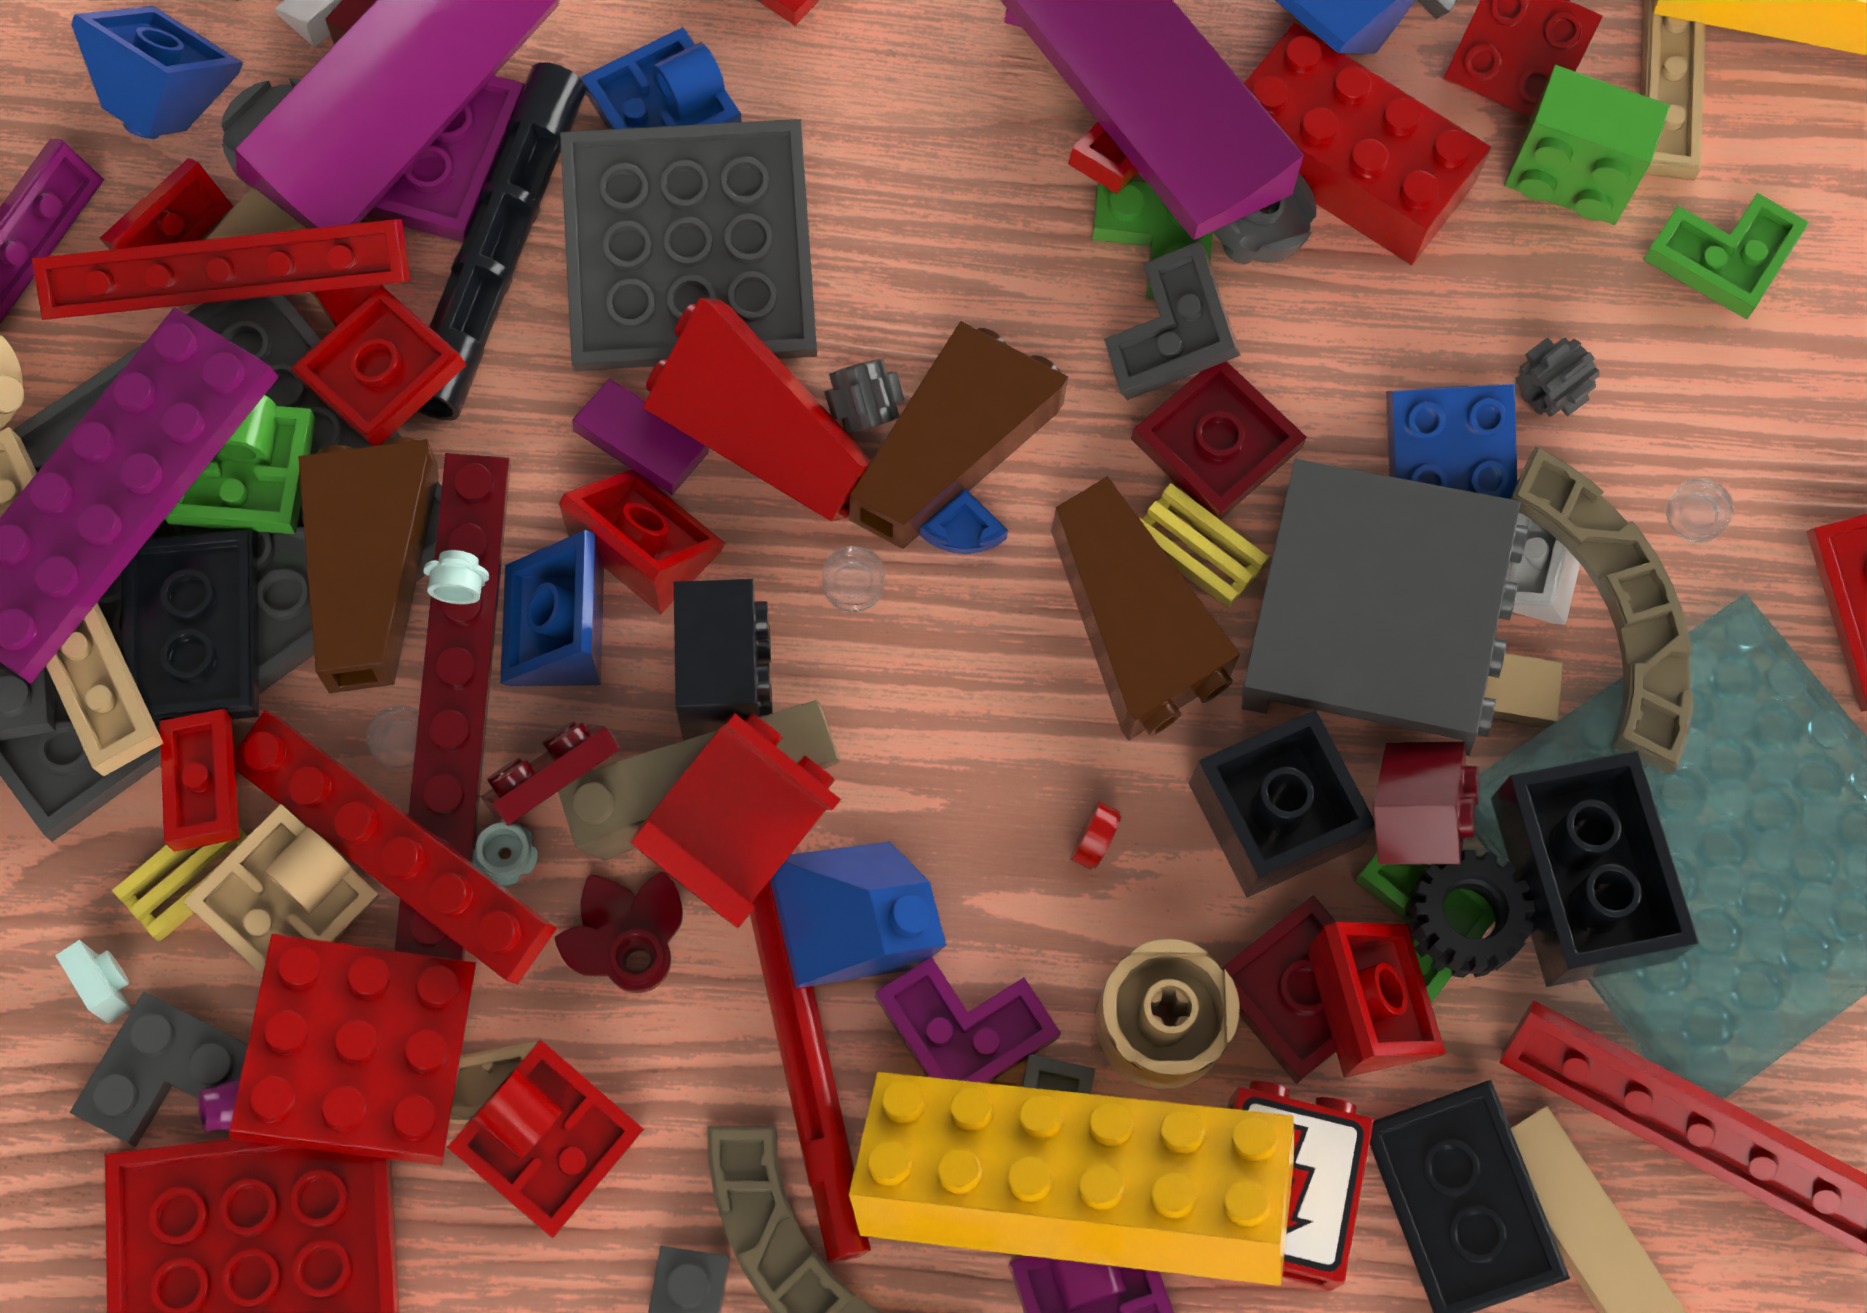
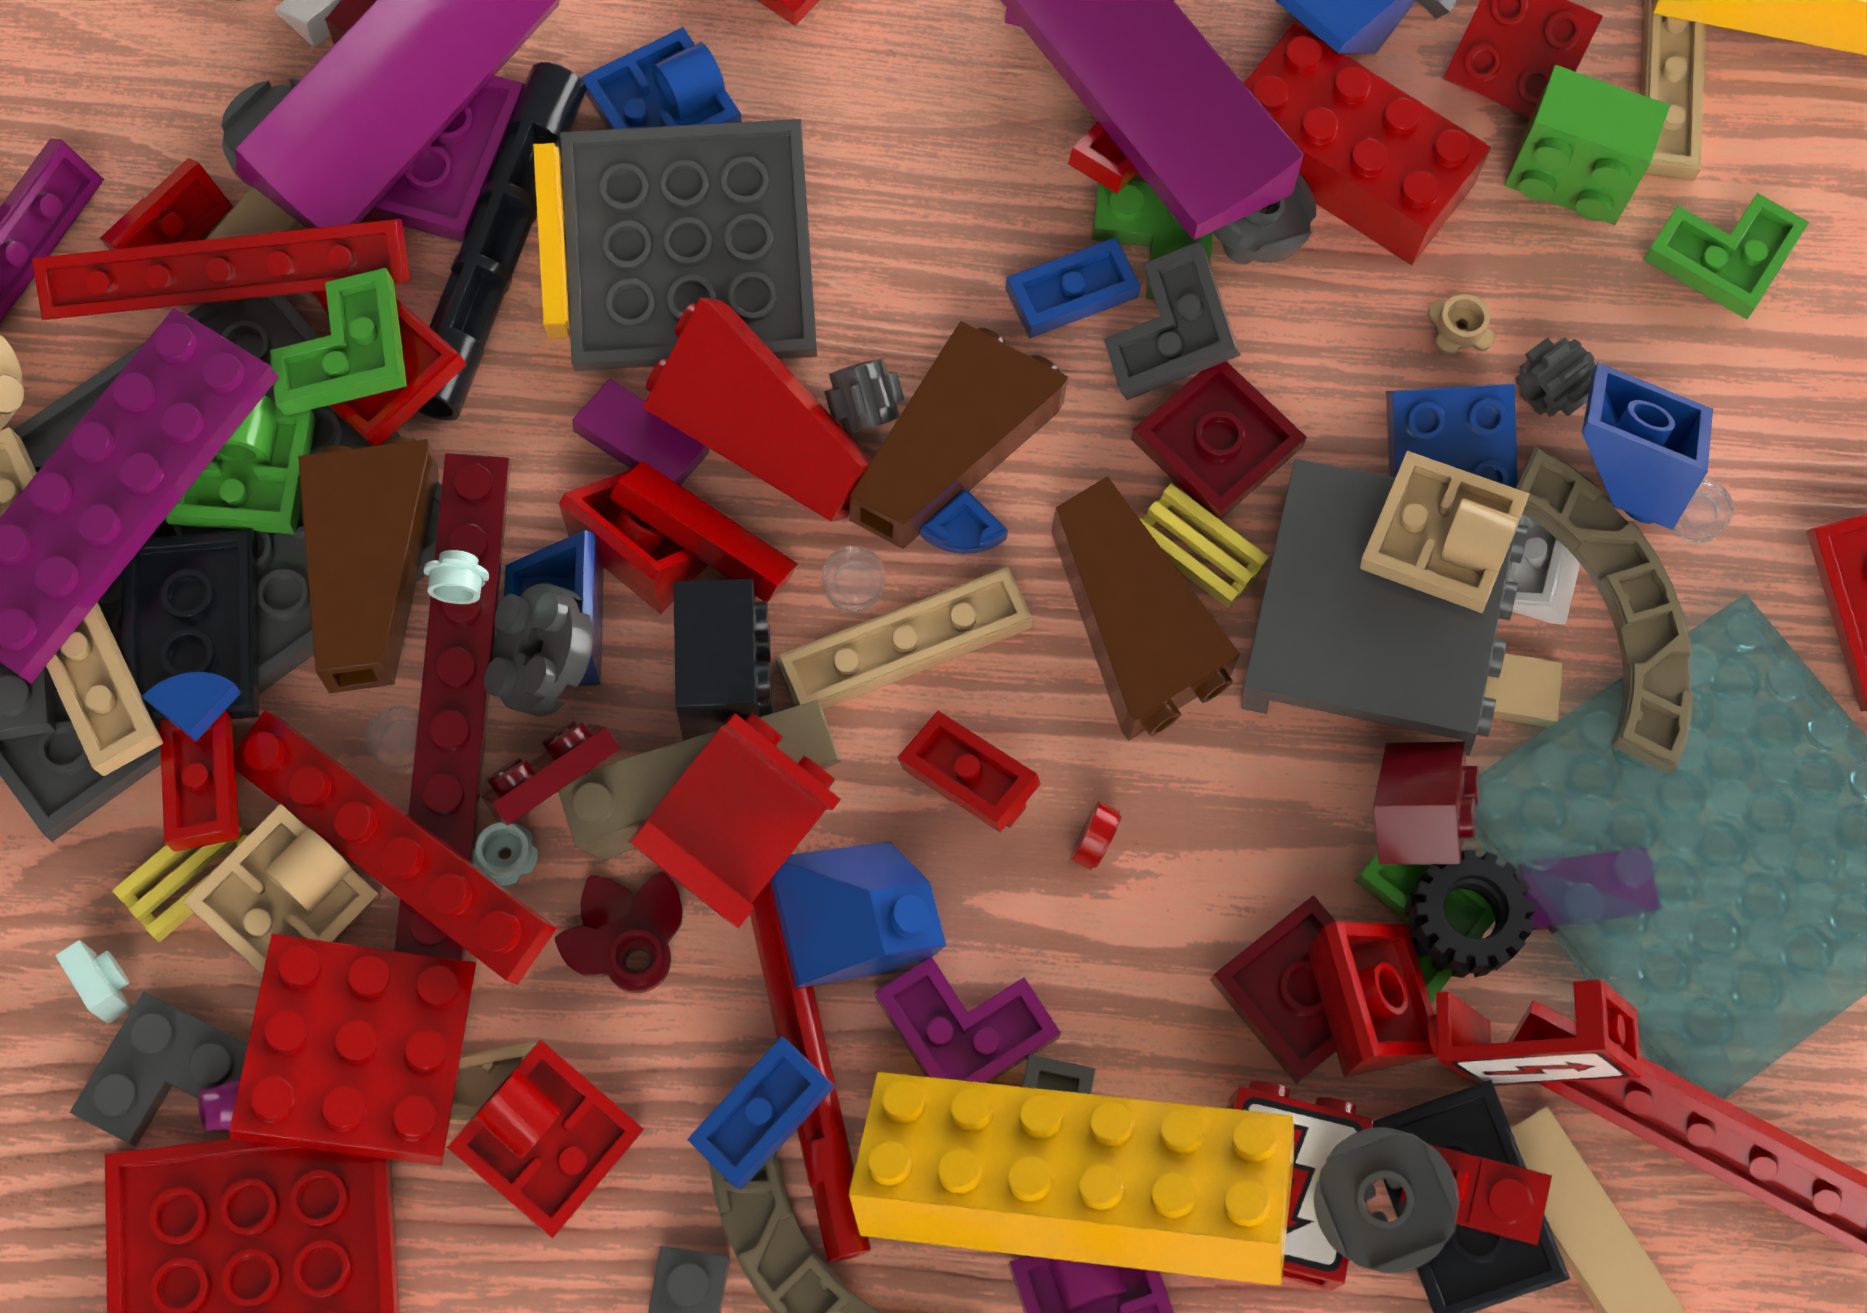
(151, 68): blue slope -> none
(192, 700): none -> blue tile
(356, 359): none -> bright green plate
(517, 669): none -> dark grey plate
(552, 240): none -> yellow tile
(702, 530): none -> red tile
(761, 1113): none -> blue plate
(905, 641): none -> tan tile
(969, 771): none -> red plate
(1072, 287): none -> blue plate
(1193, 988): tan brick -> none
(1281, 803): black brick -> none
(1370, 1239): none -> dark grey plate
(1444, 531): none -> tan plate
(1467, 310): none -> tan plate
(1497, 1196): none -> red plate
(1594, 868): black brick -> none
(1603, 1045): none -> red panel
(1646, 445): none -> blue slope

